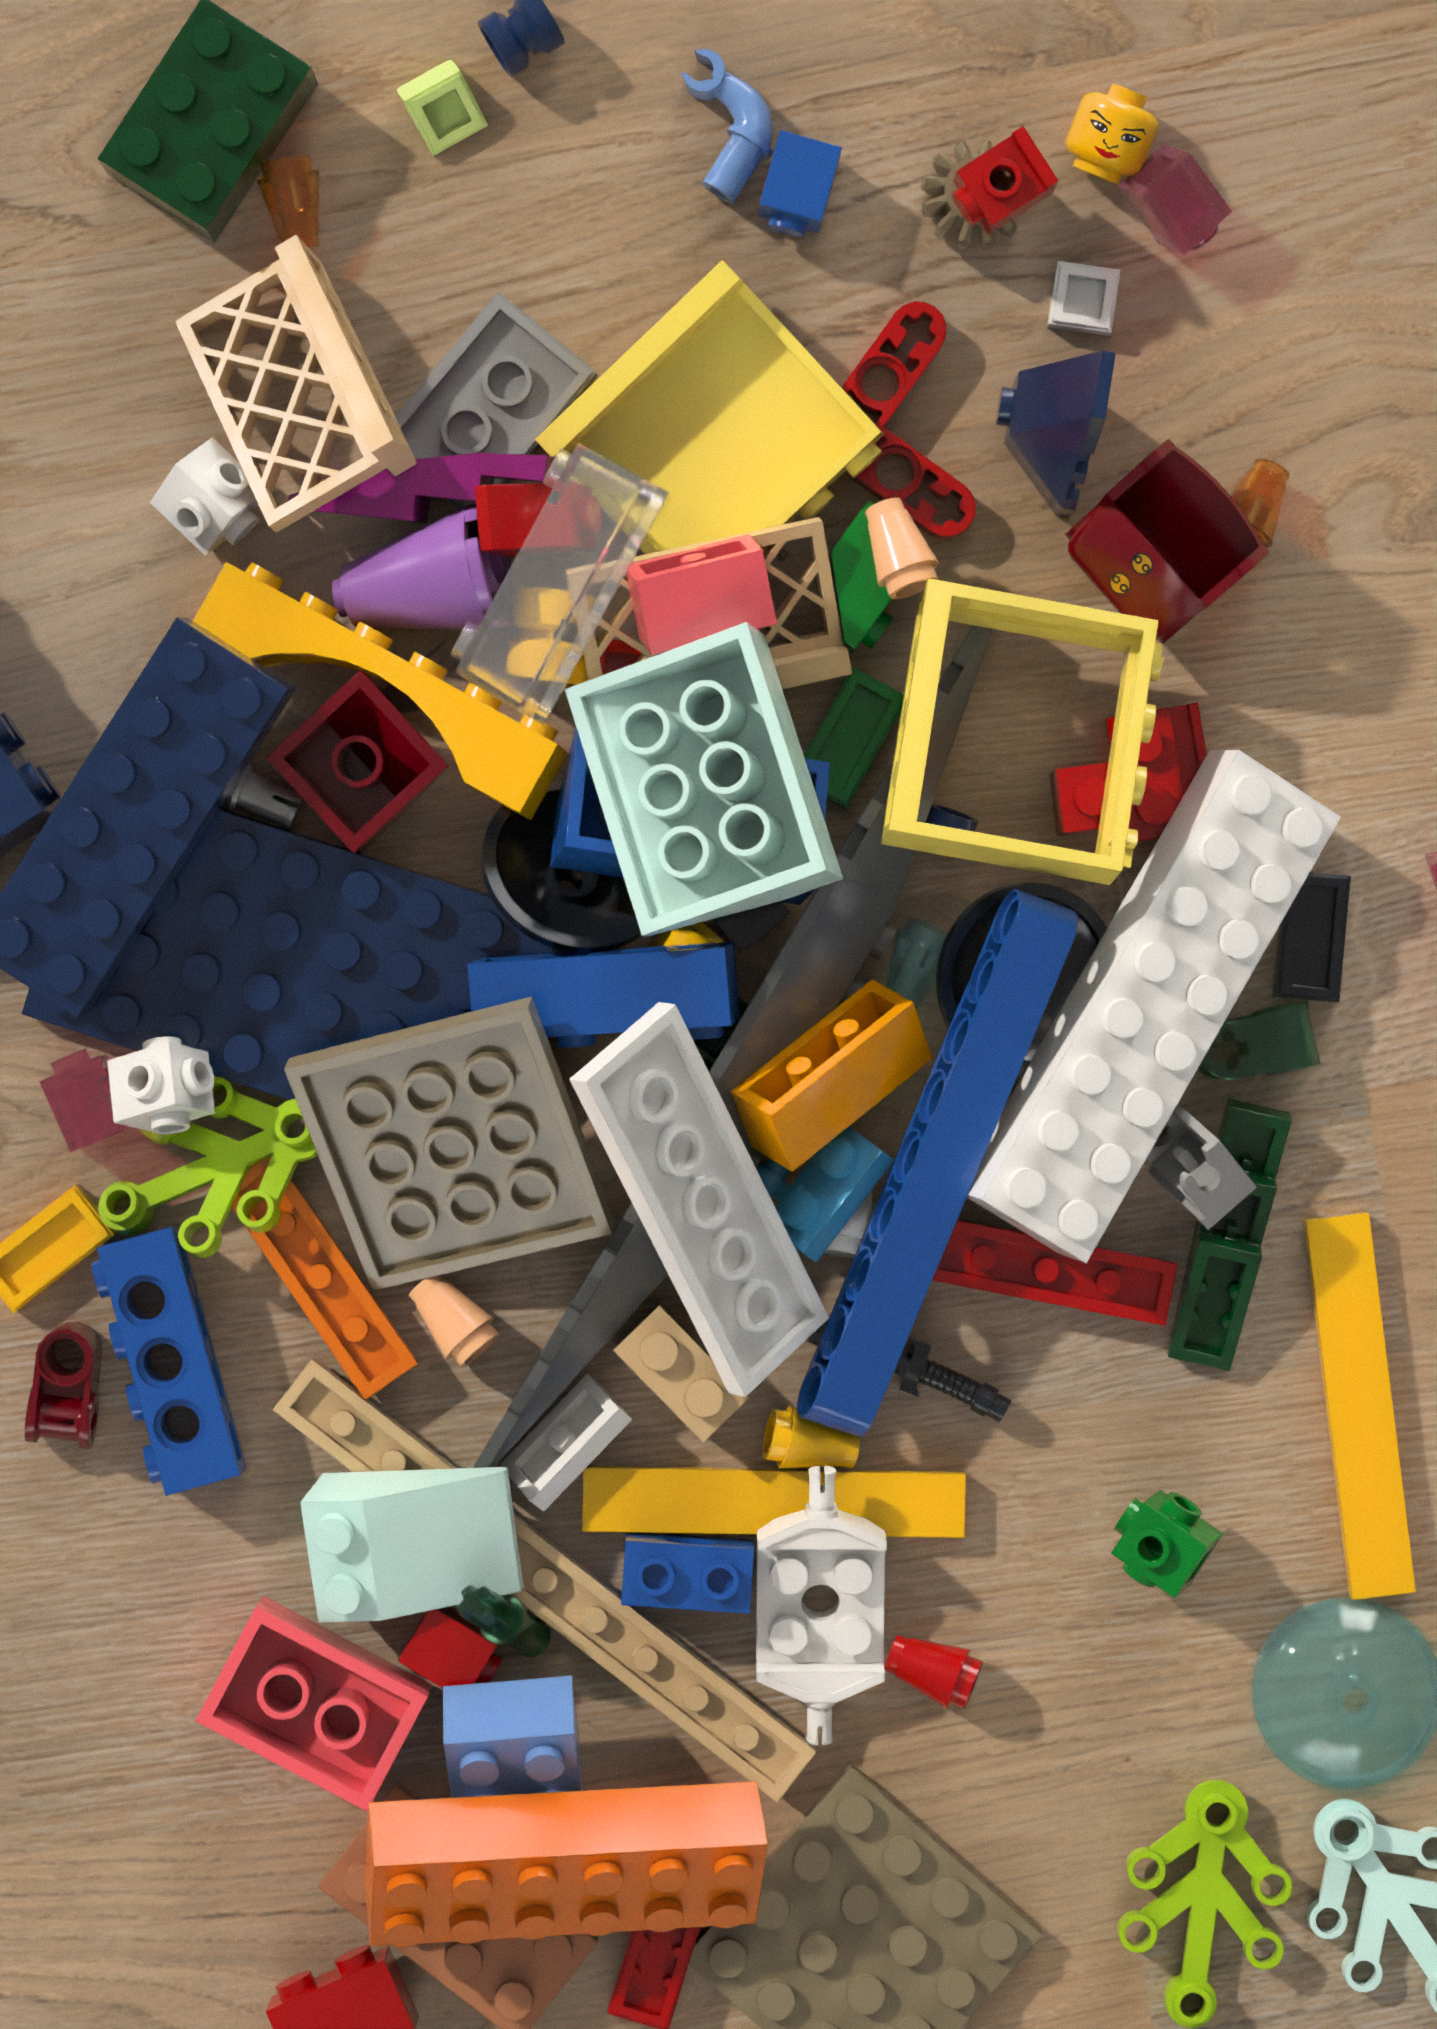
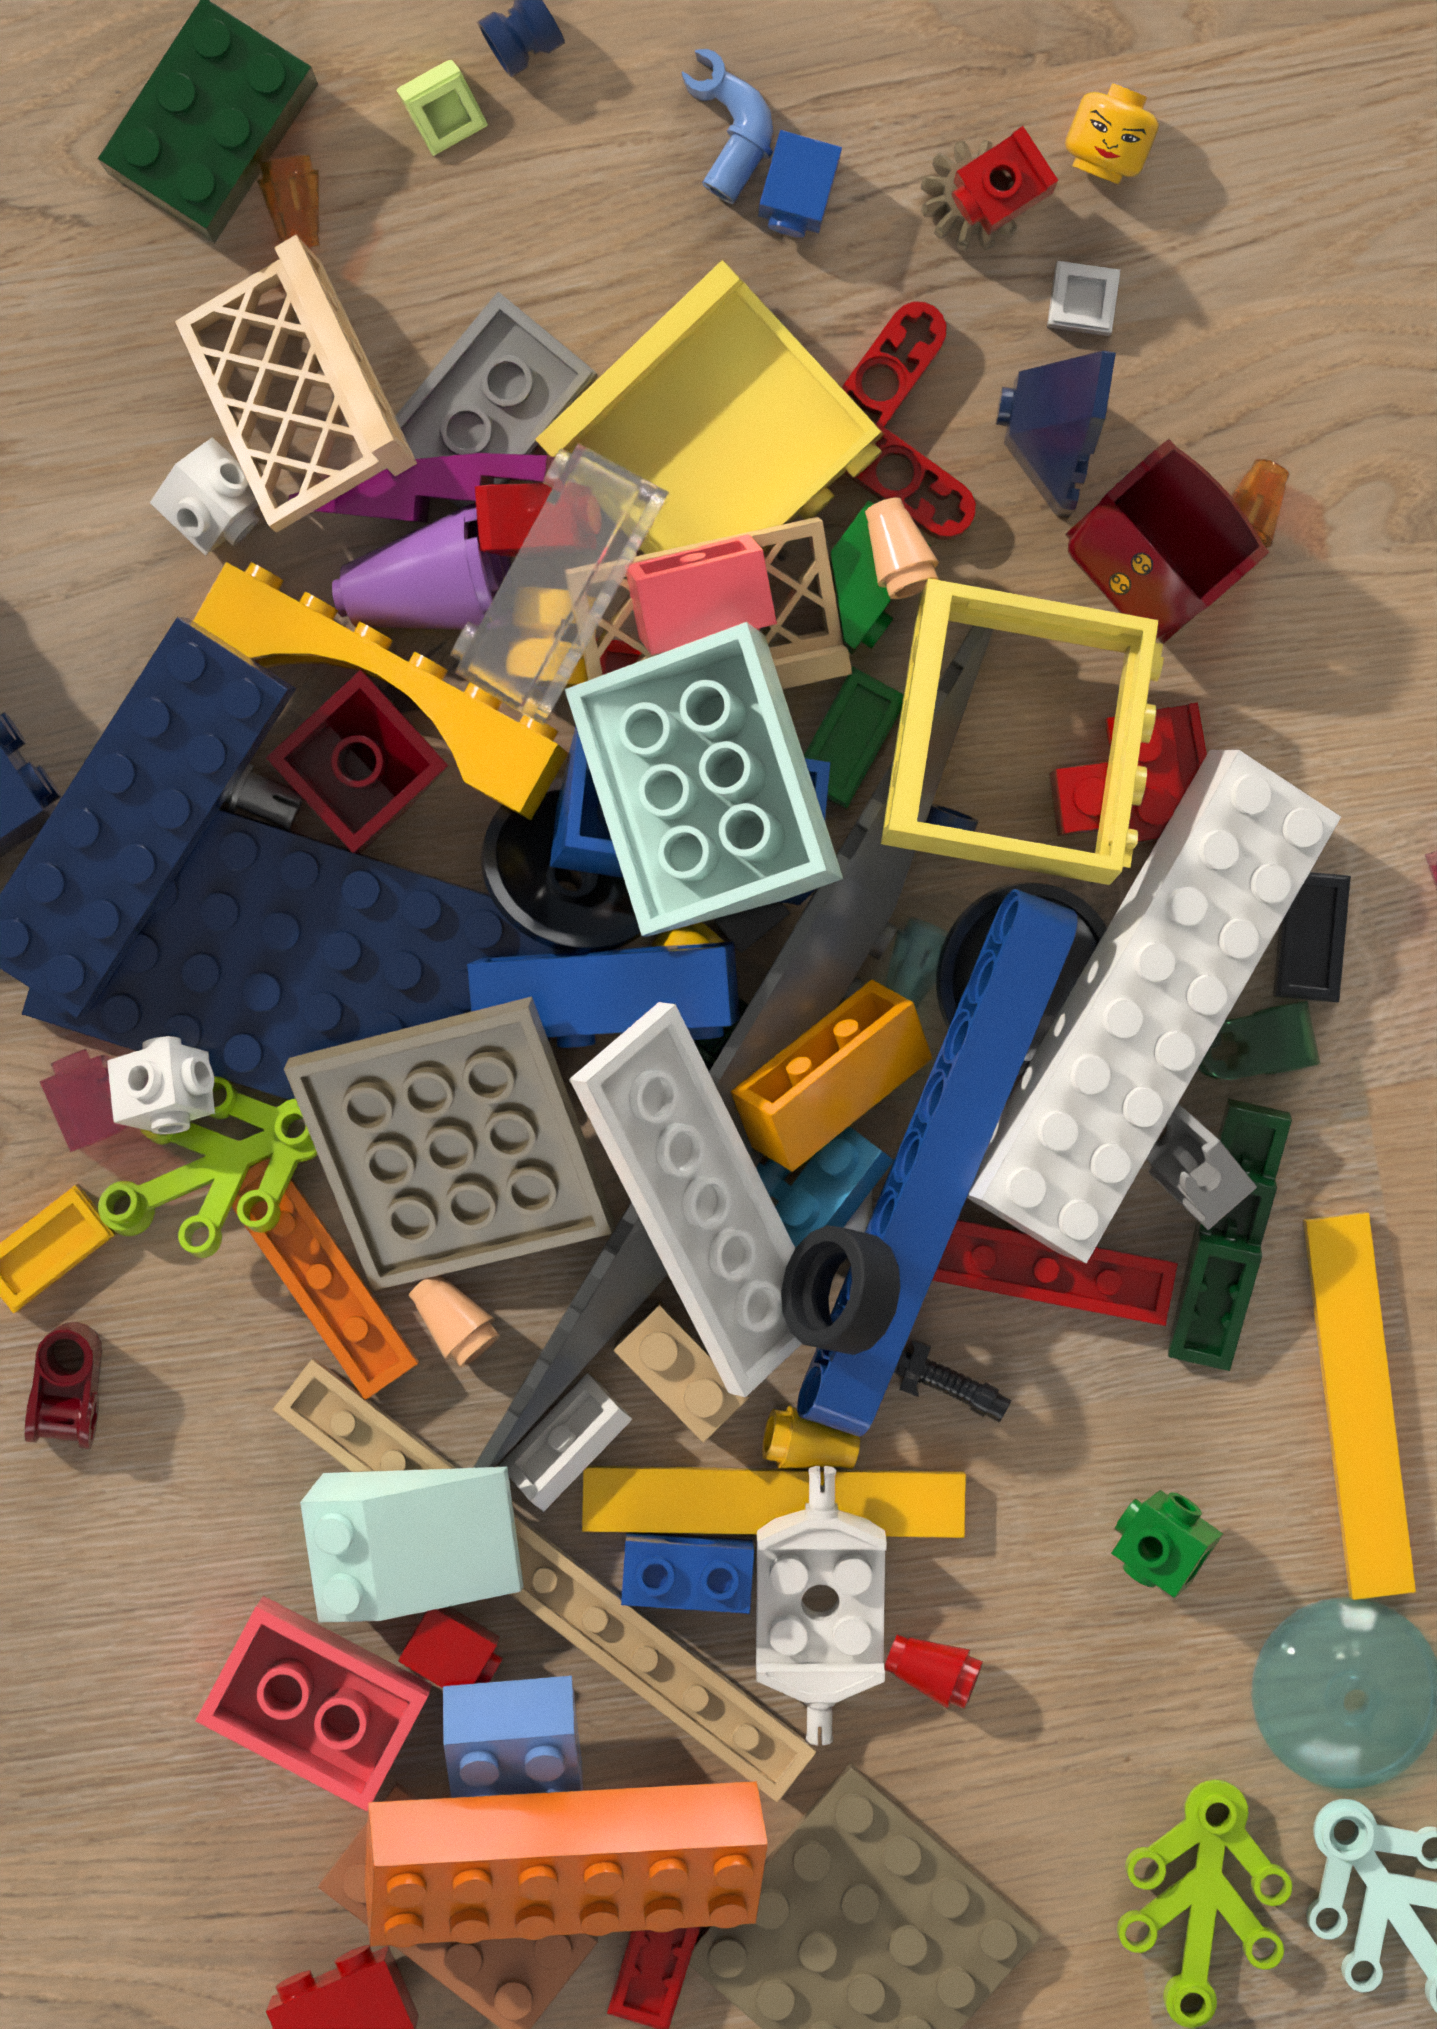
(216, 1449): blue brick -> none
(504, 1621): clear green axle -> none
(871, 1298): none -> black tyre
(1175, 200): clear pink brick -> none

